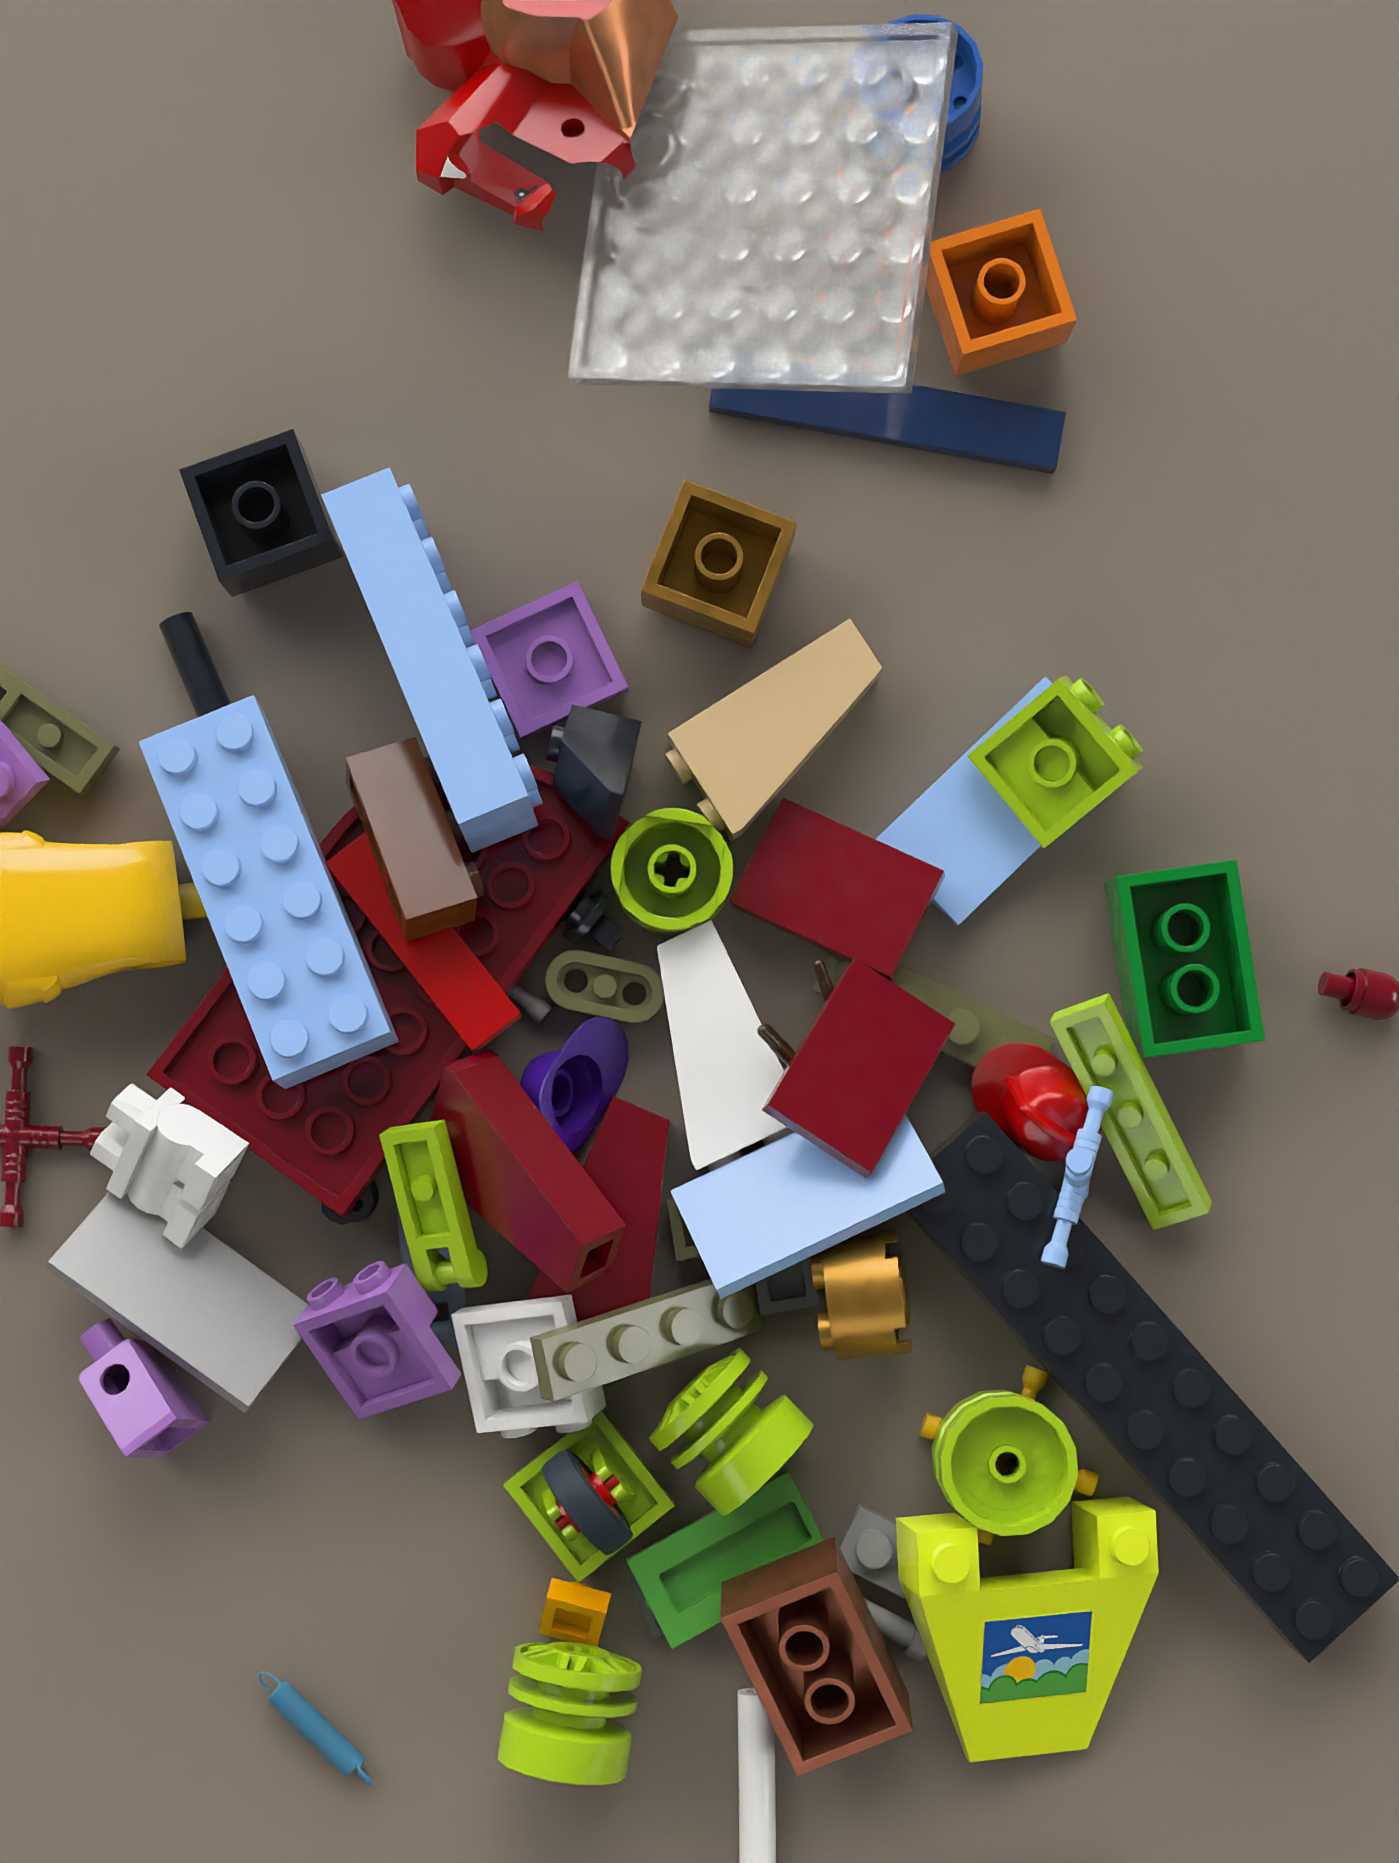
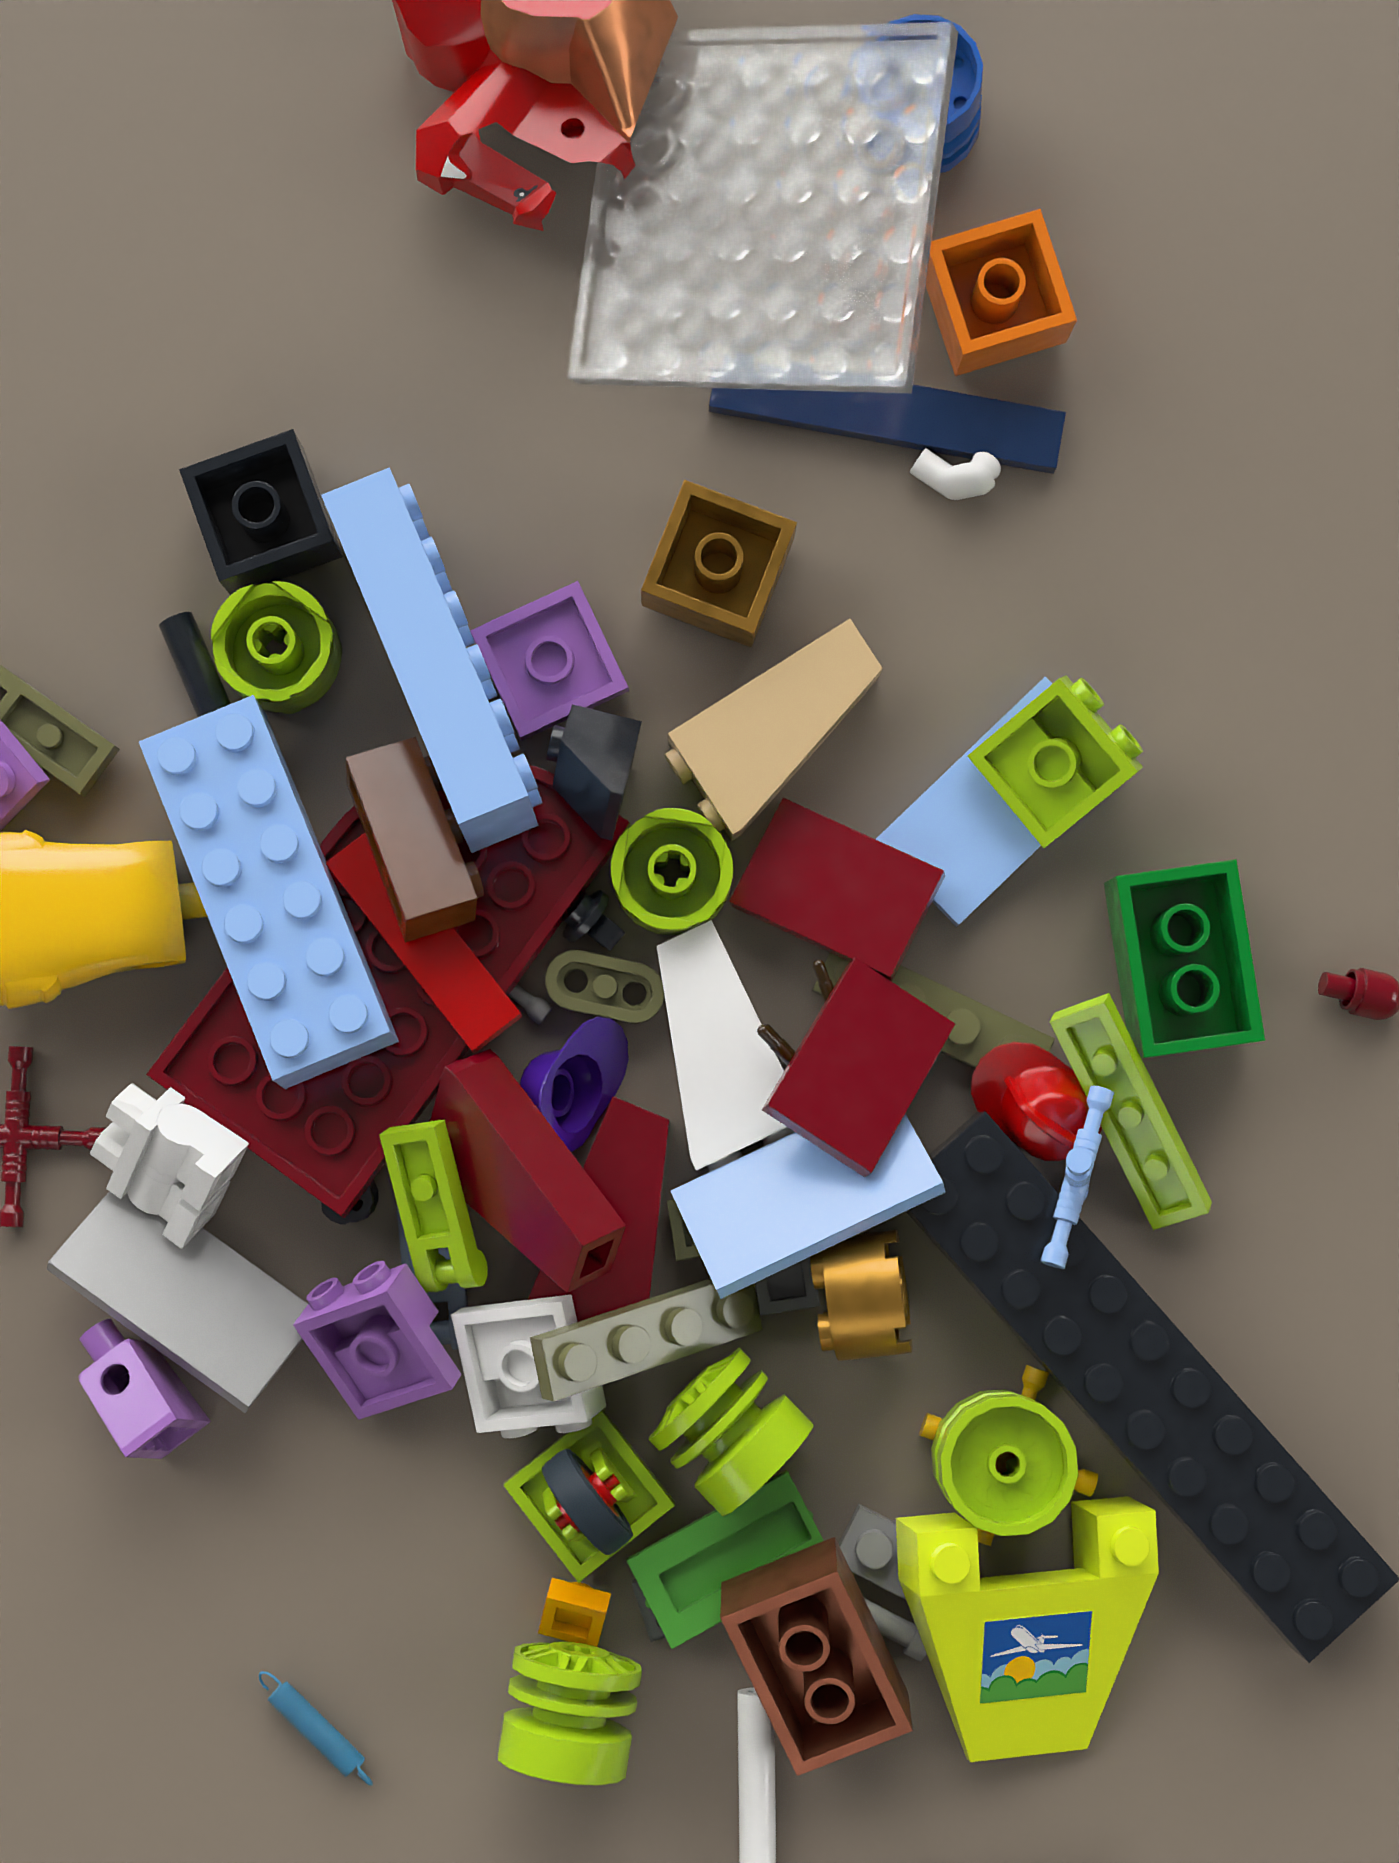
(280, 614): none -> lime brick
(959, 480): none -> white arm

